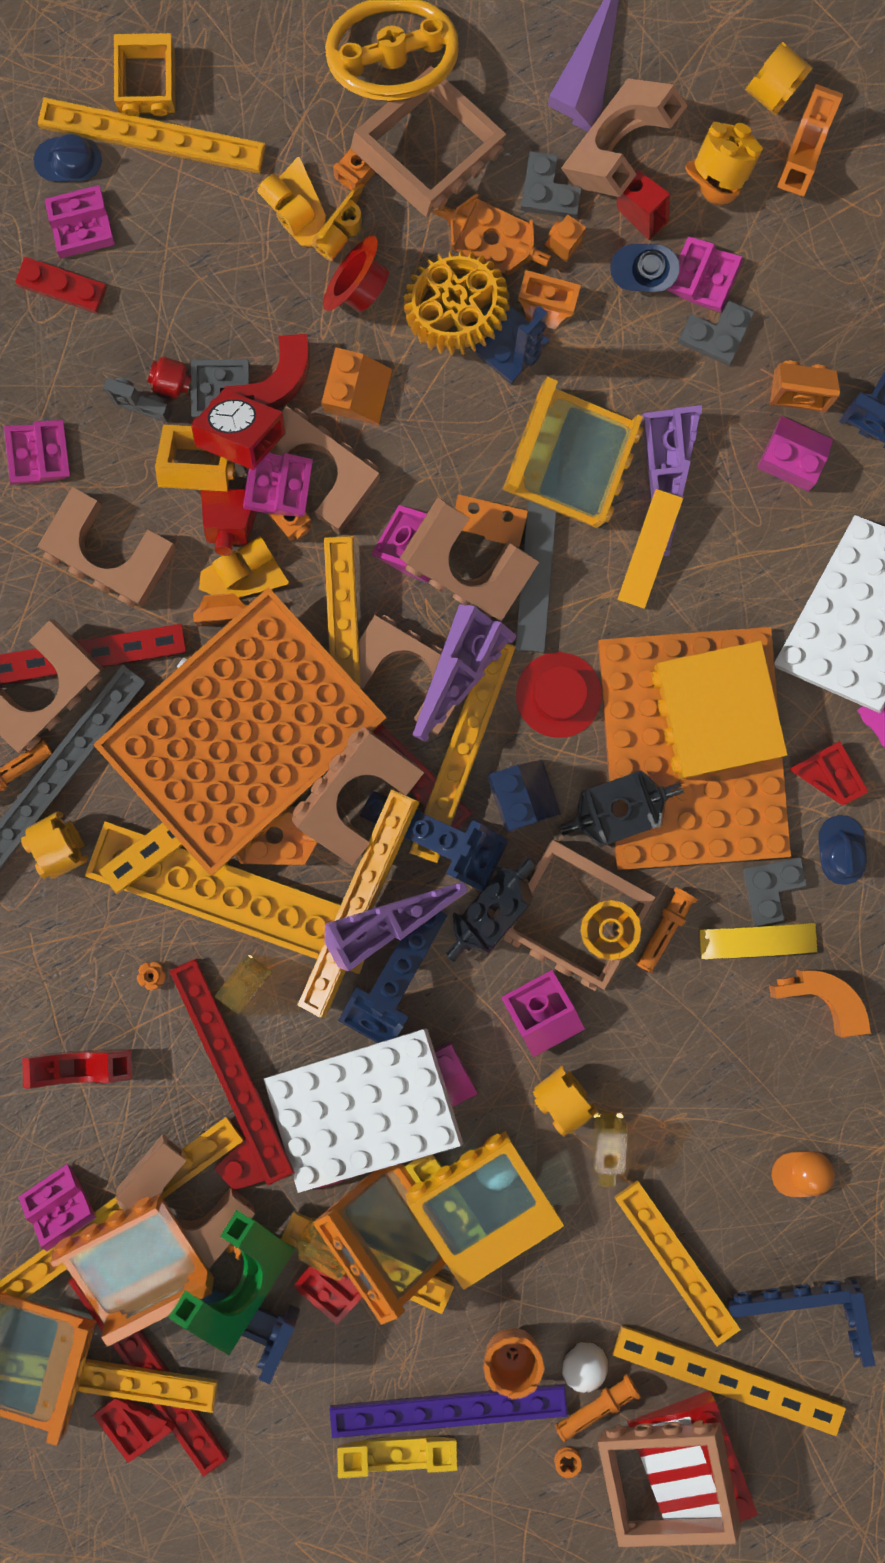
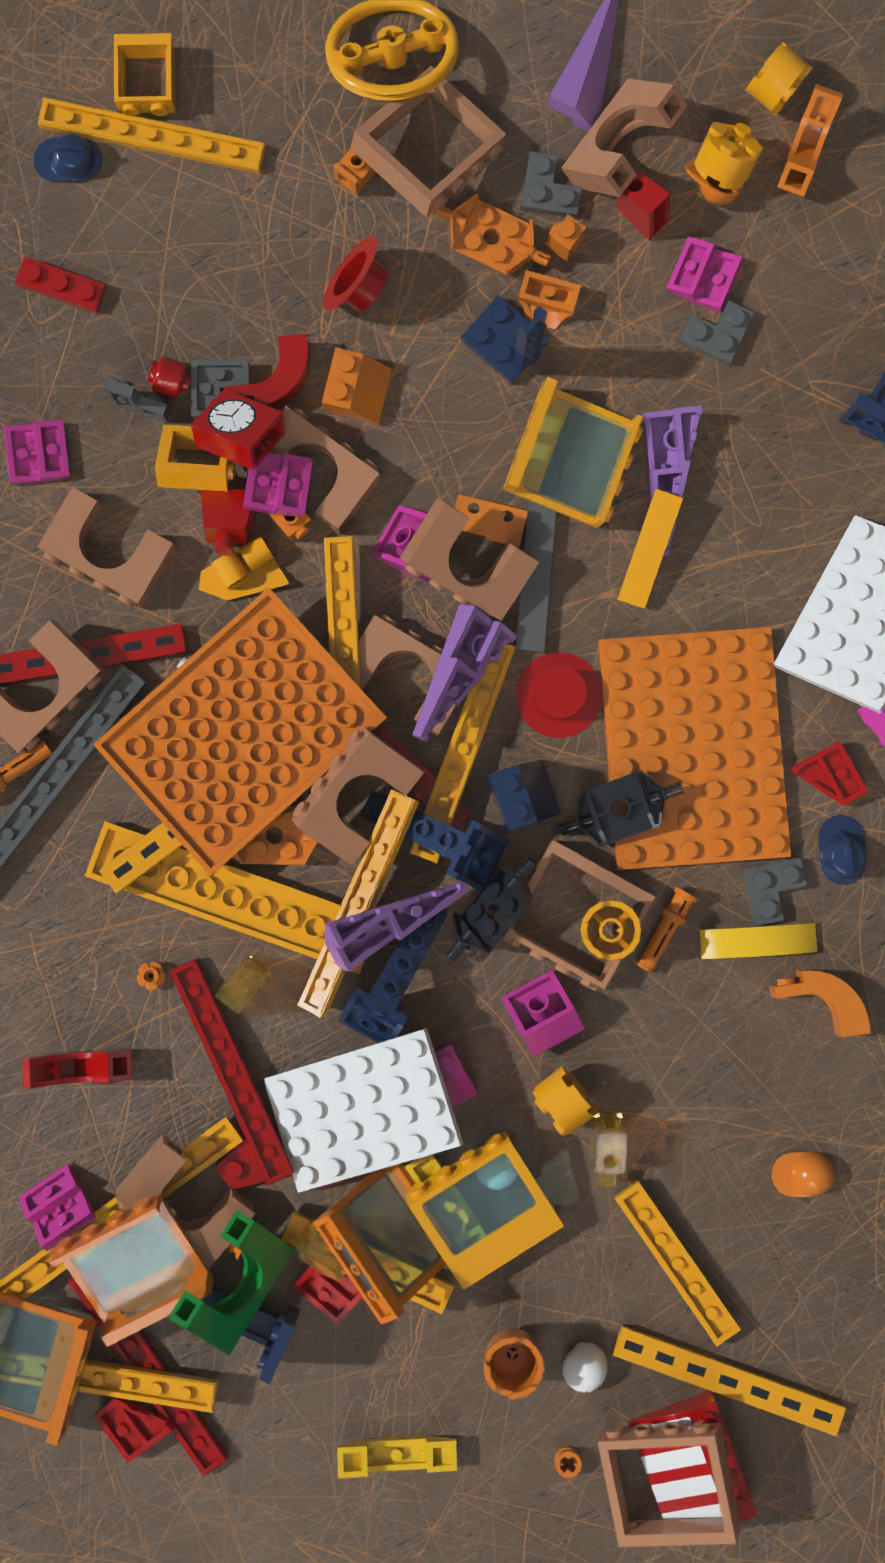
(54, 846): light orange brick -> none
(79, 221): dark pink slope -> none
(218, 609): orange slope -> none
(294, 202): light orange panel -> none
(334, 233): light orange panel -> none
(445, 1411): dark purple tile -> none
(460, 313): light orange gear -> none
(609, 1402): orange pin -> none
(644, 267): dark blue piece -> none
(719, 710): light orange panel -> none
(795, 454): dark pink slope -> none
(804, 386): orange slope -> none
(804, 1297): dark blue bracket -> none

